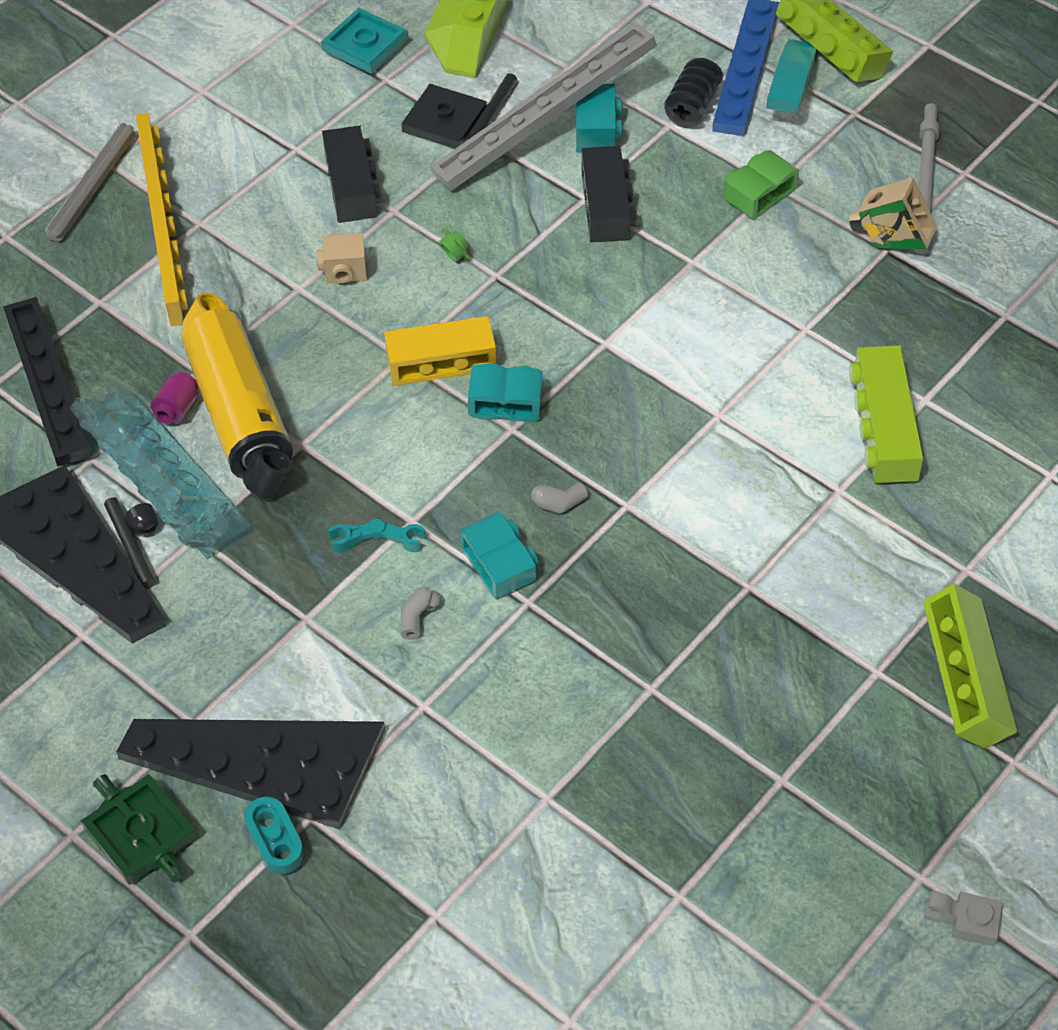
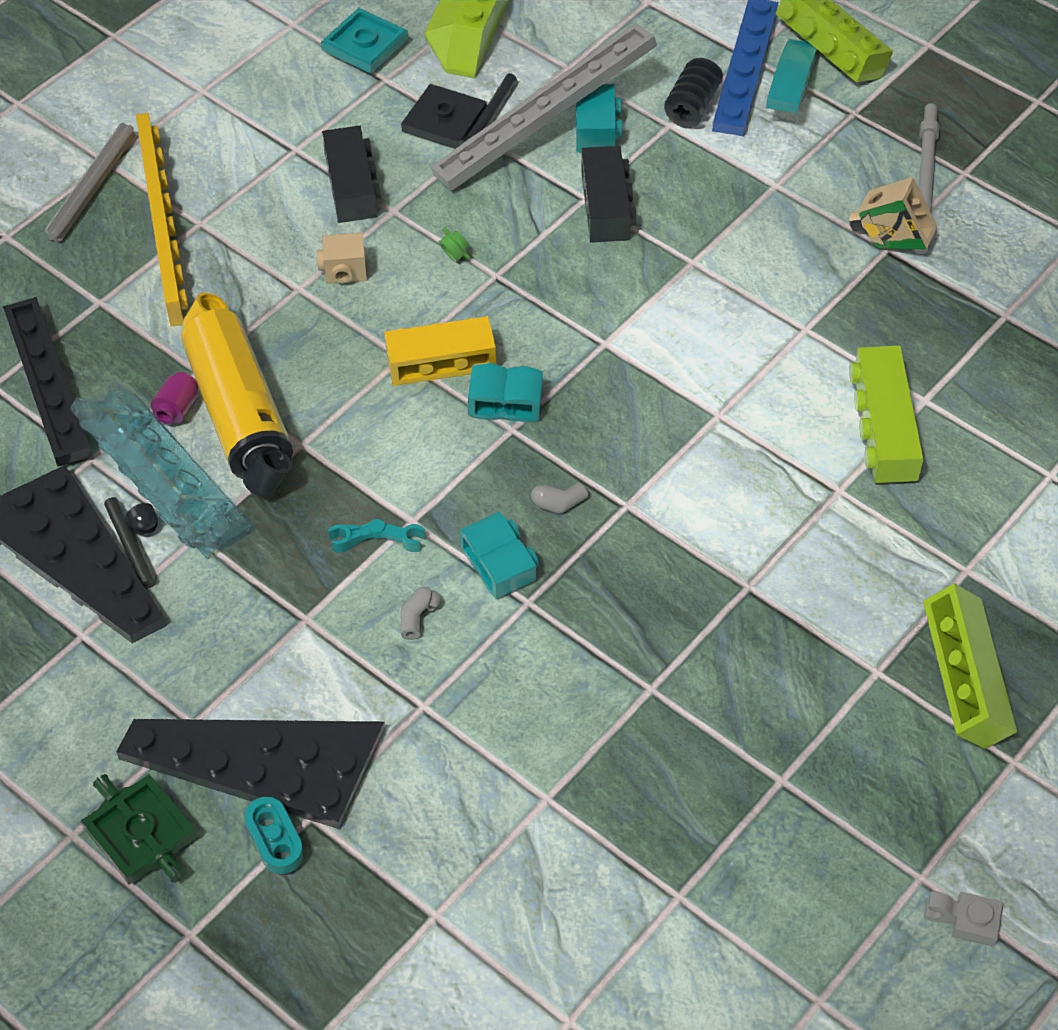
(760, 183): bright green brick -> none

